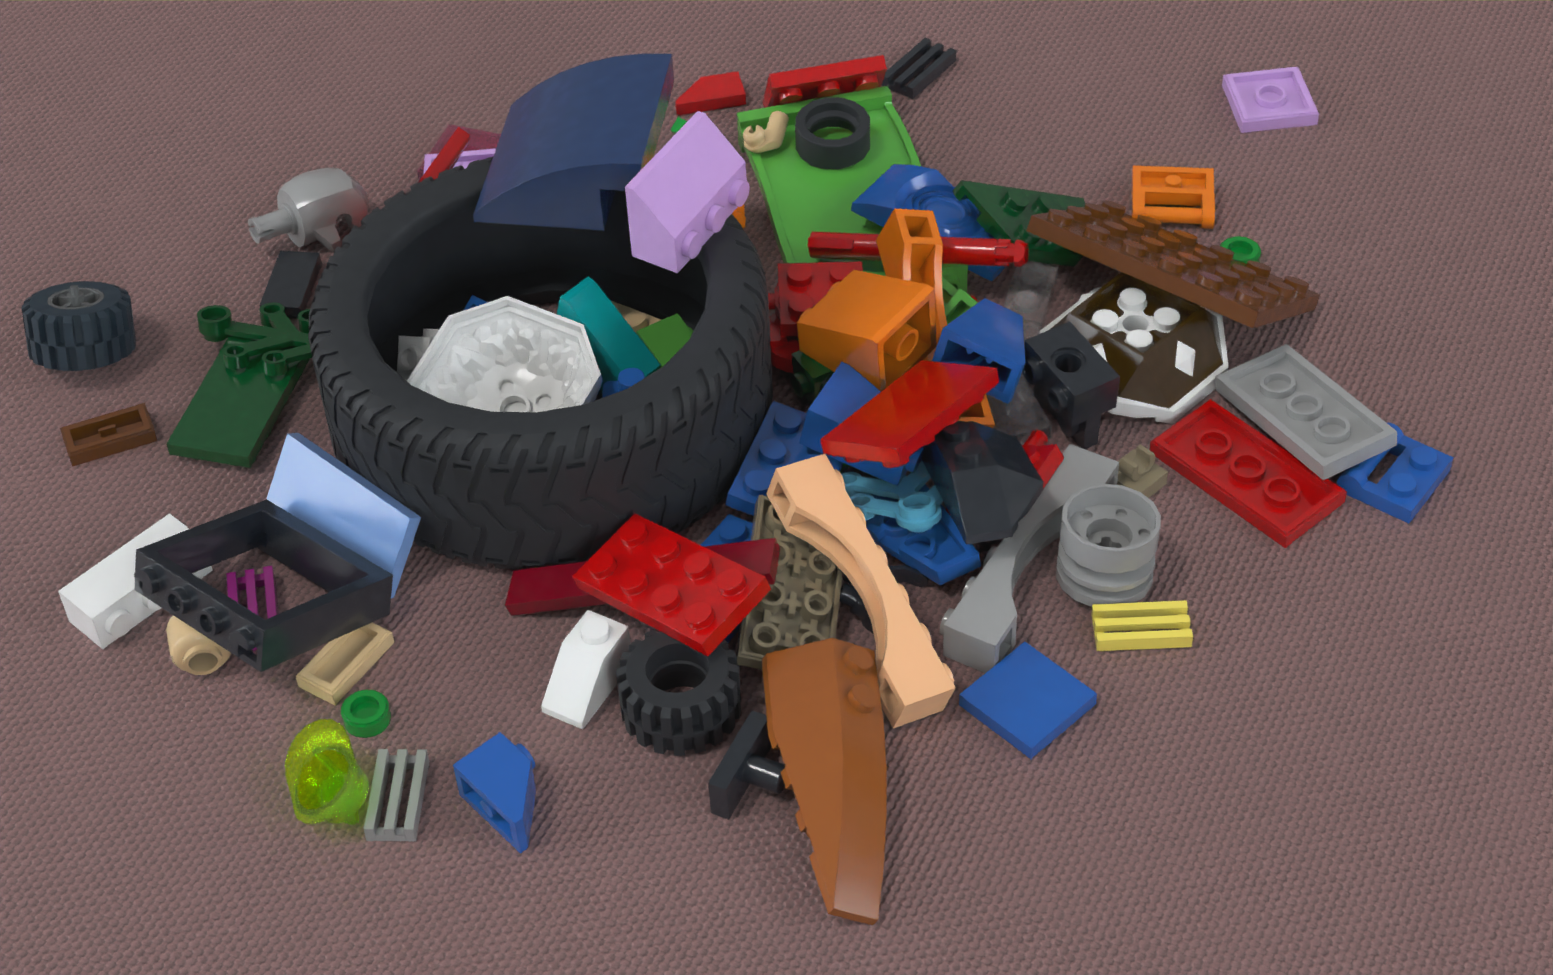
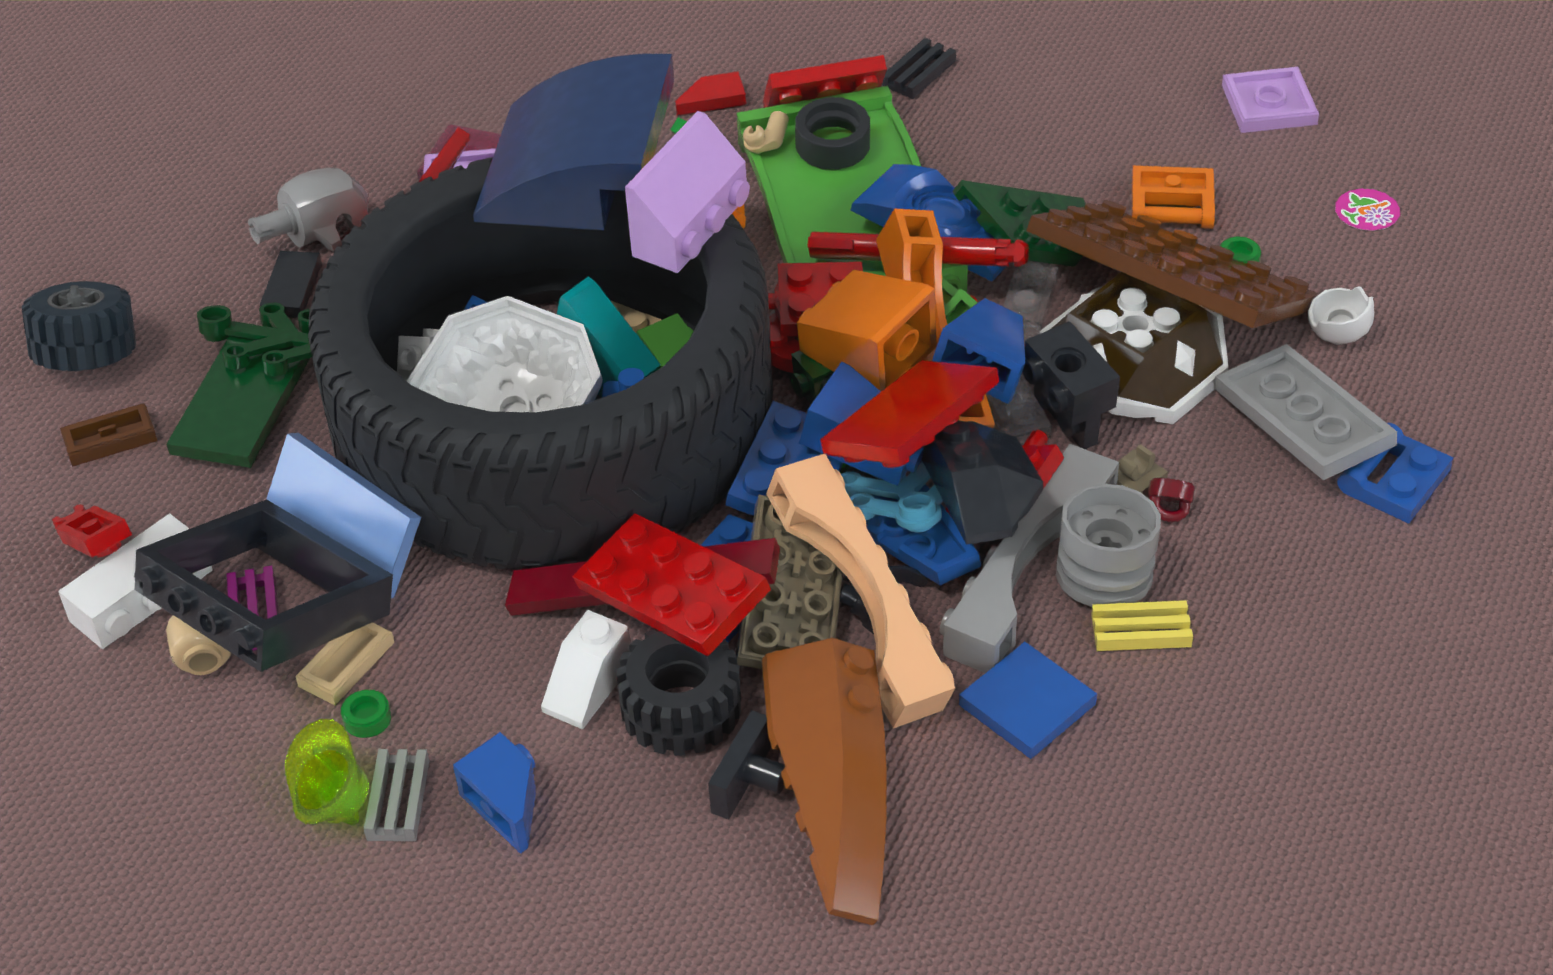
(92, 530): none -> red plate
(1171, 491): none -> dark red tile
(1247, 473): red tile -> none
(1341, 315): none -> white hair
(1367, 209): none -> sticker

